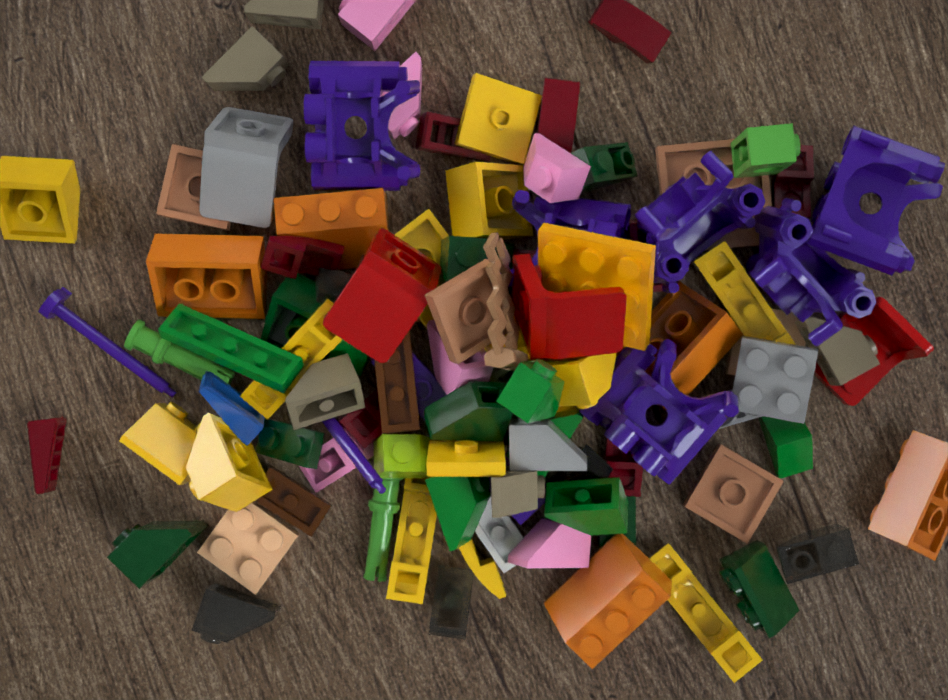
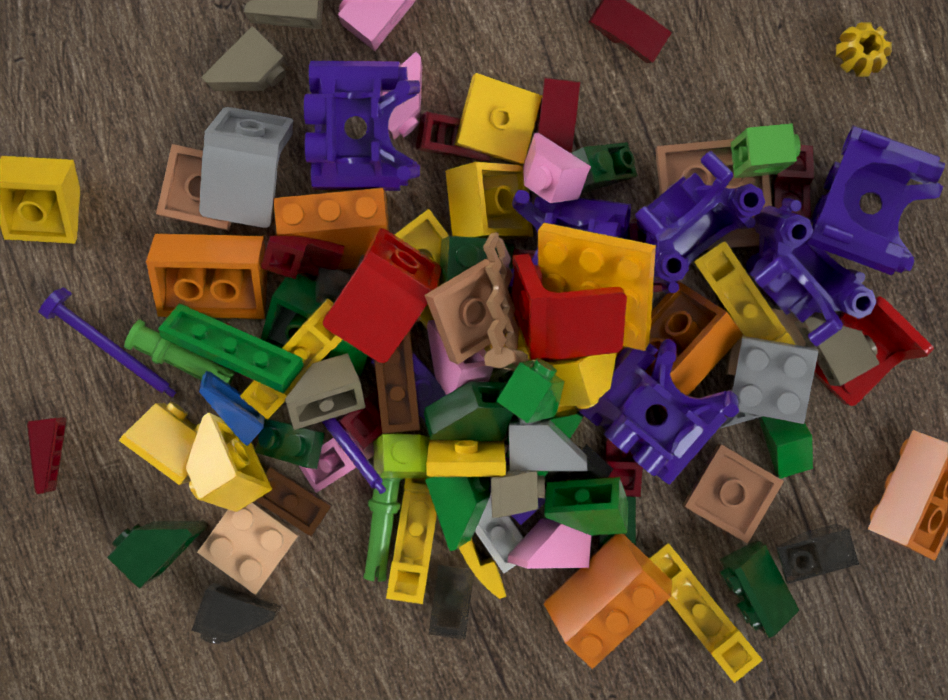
(863, 49): none -> yellow piece

